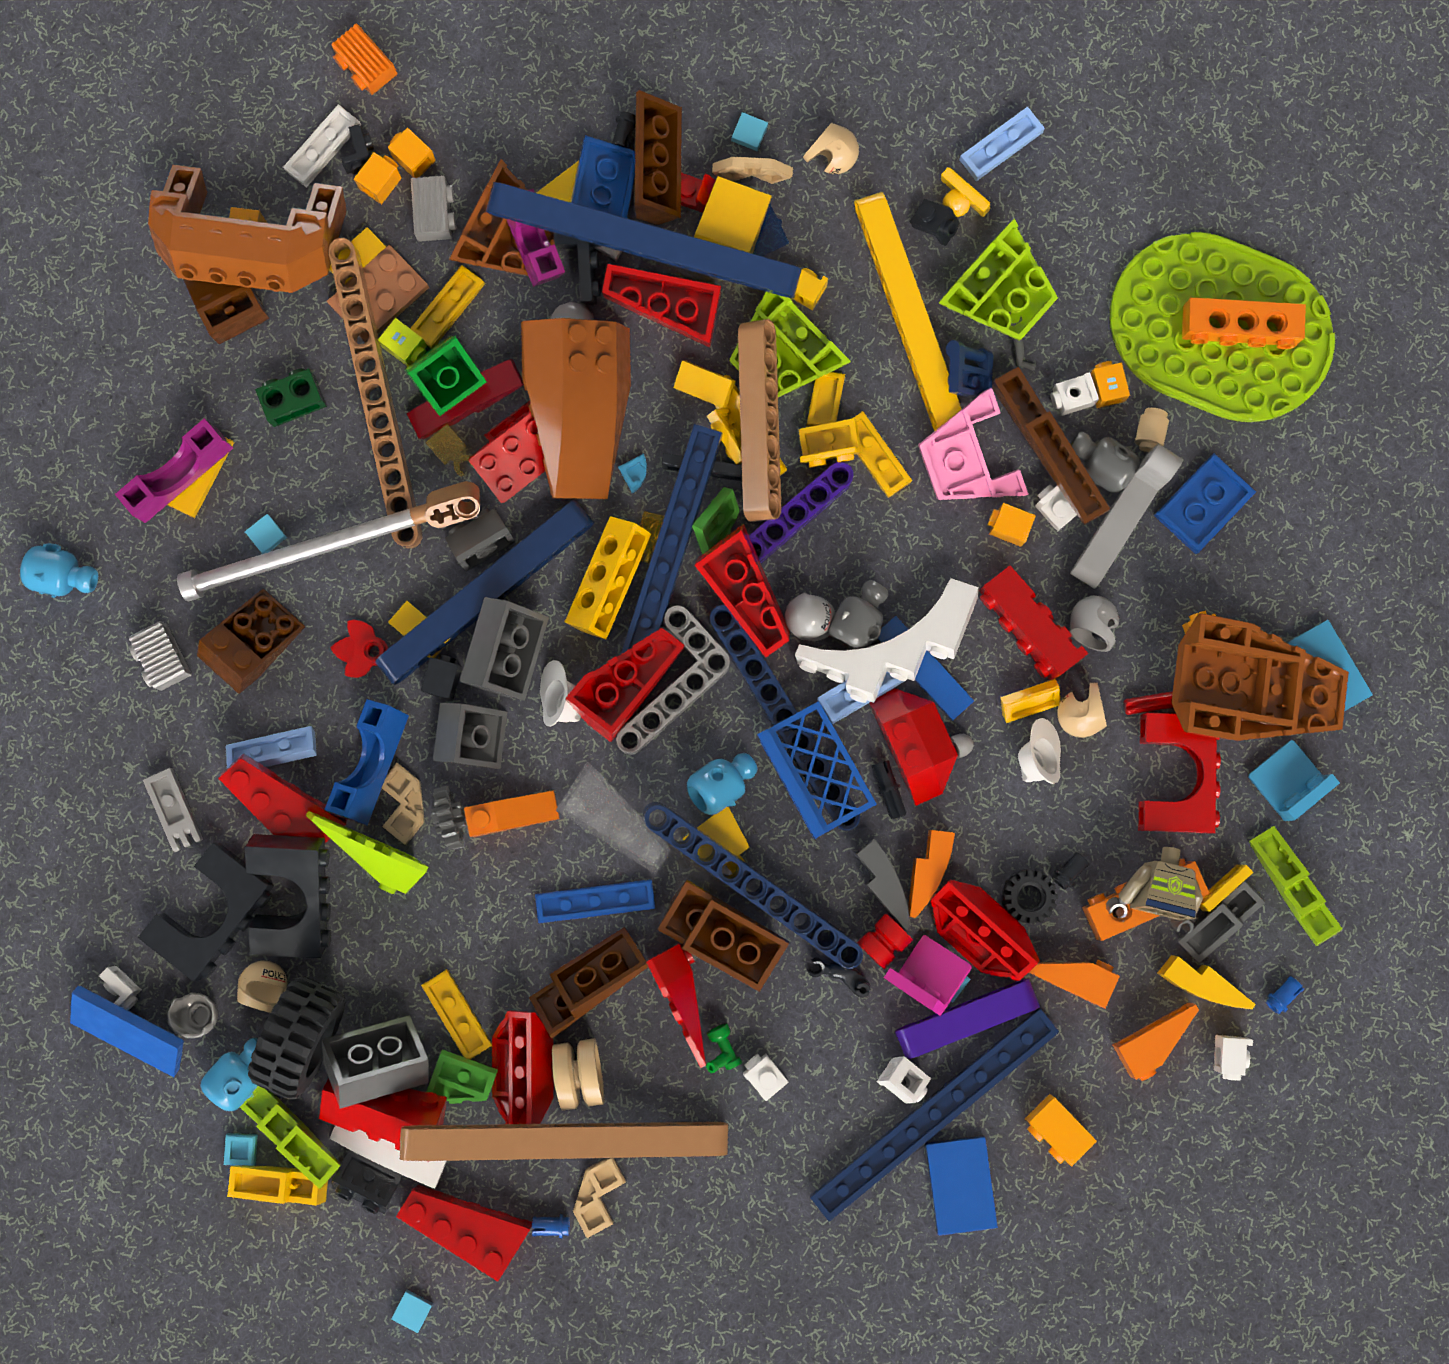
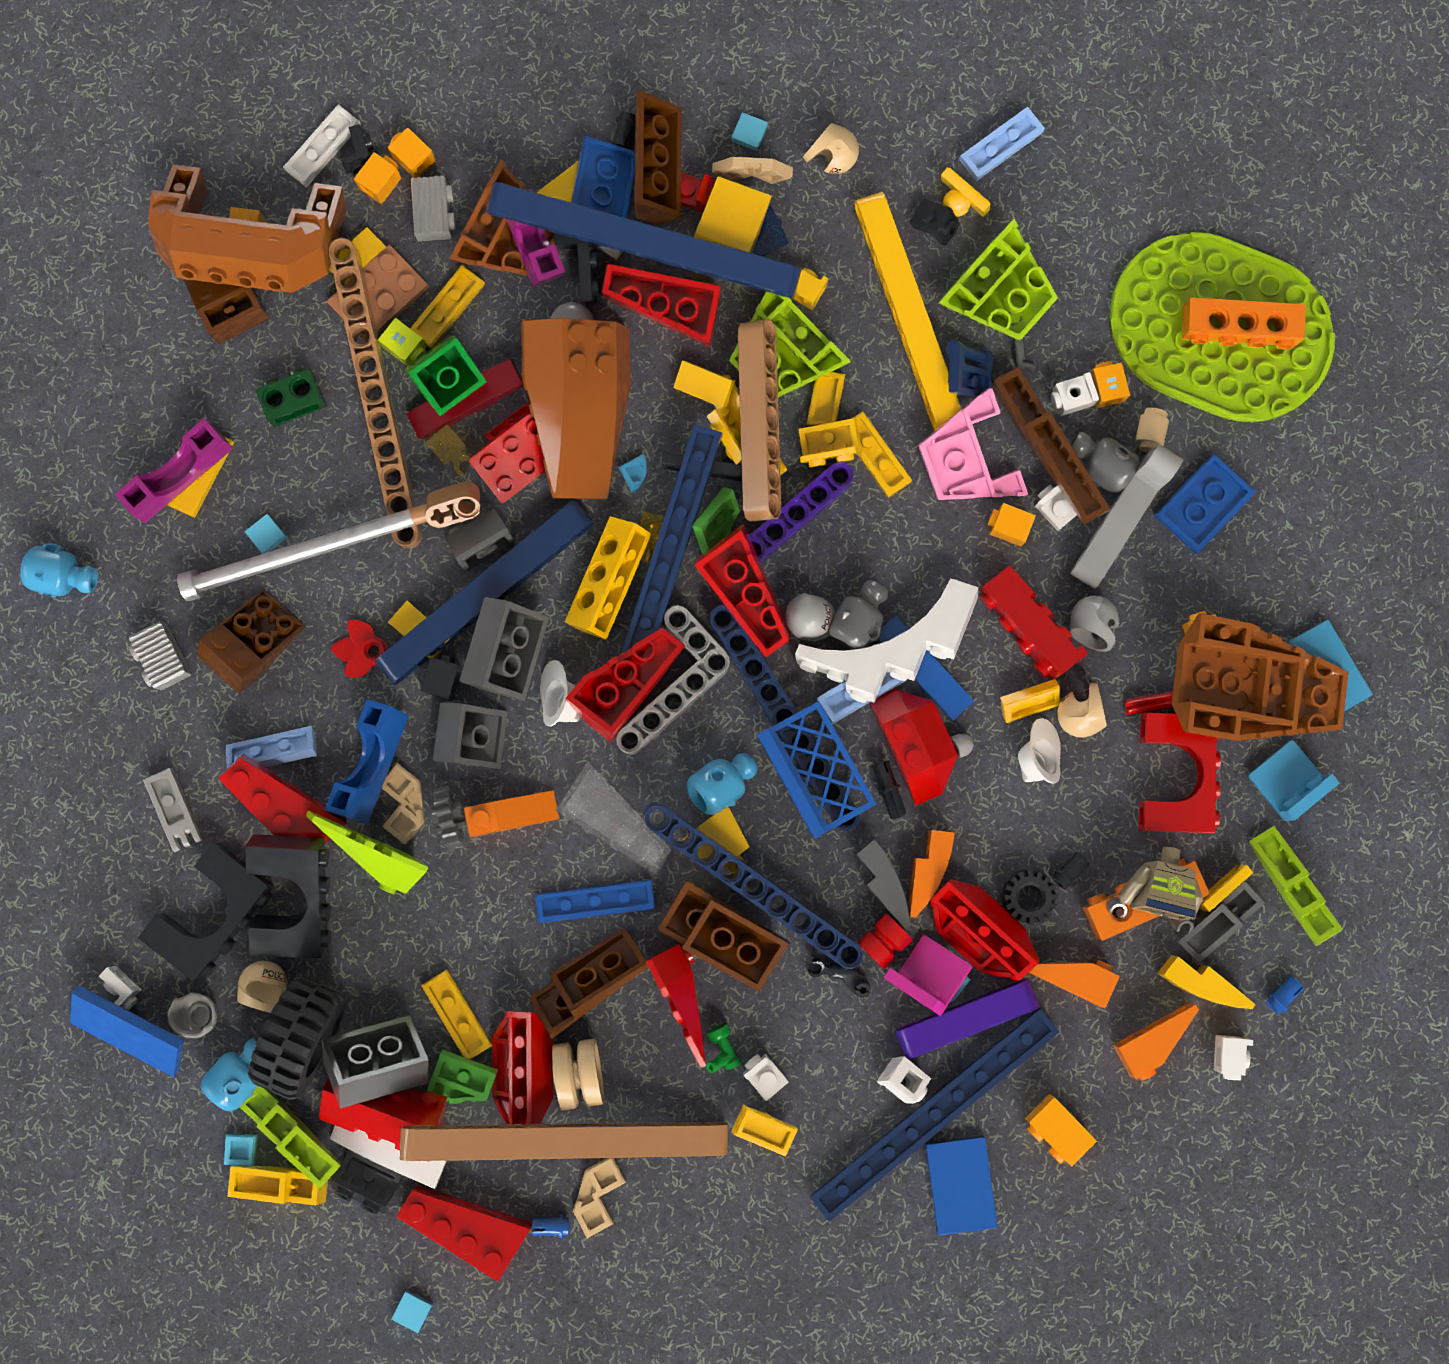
(364, 59): orange brick -> none
(764, 1130): none -> yellow tile

